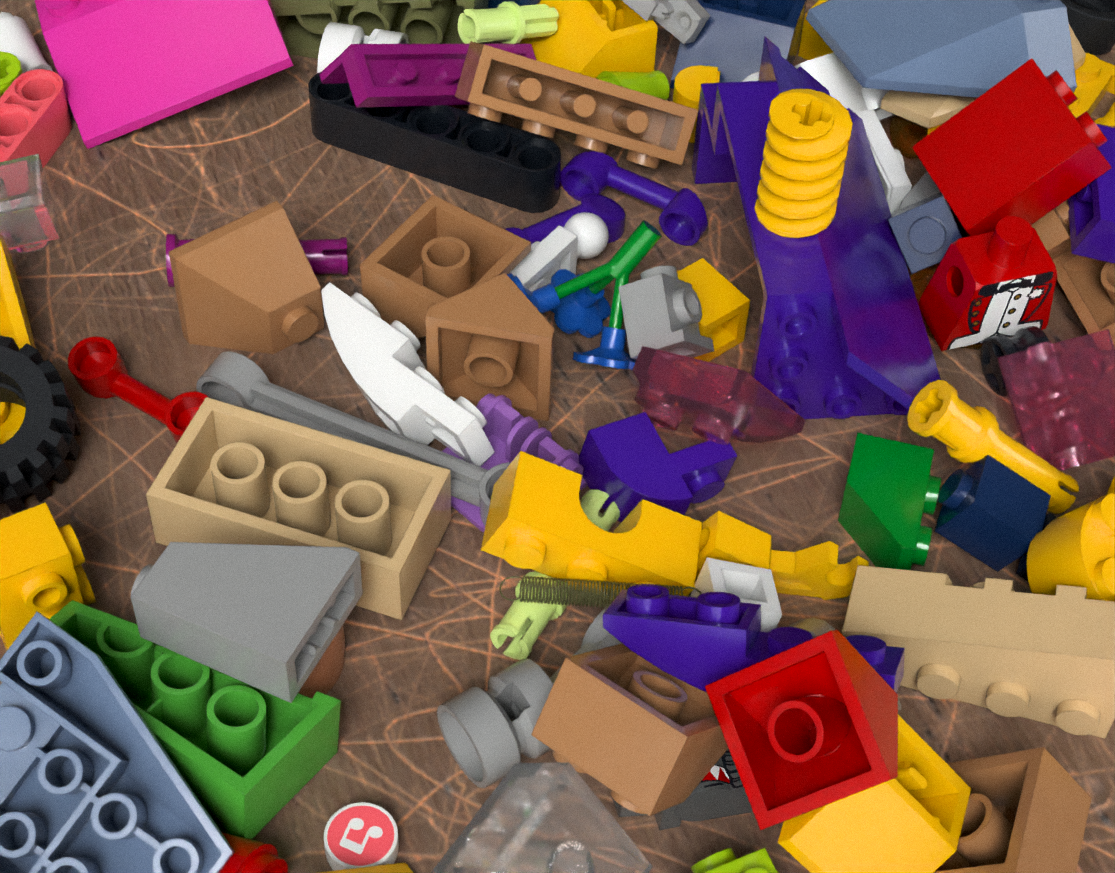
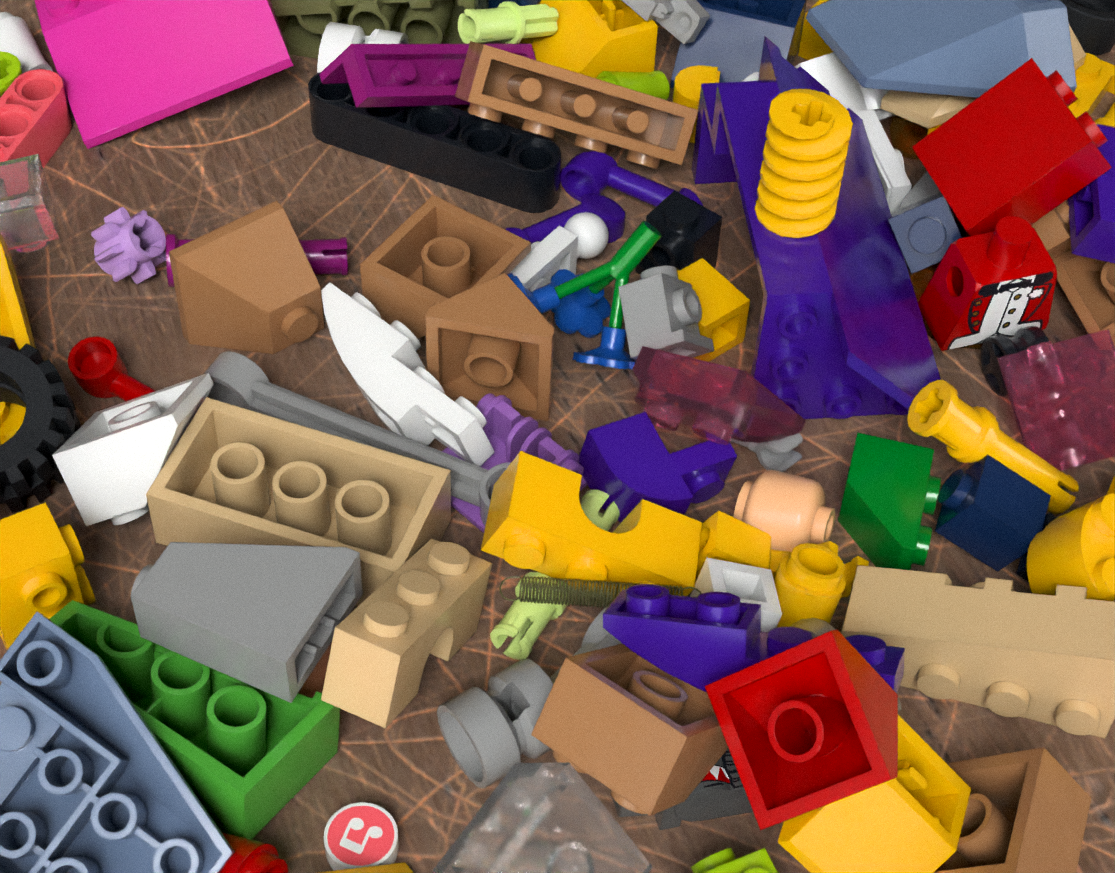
(124, 448): none -> white slope
(129, 245): none -> lavender gear
(385, 642): none -> tan arch
(686, 231): none -> black brick
(775, 454): none -> light grey hand
(786, 509): none -> light nougat head
(809, 583): none -> yellow brick

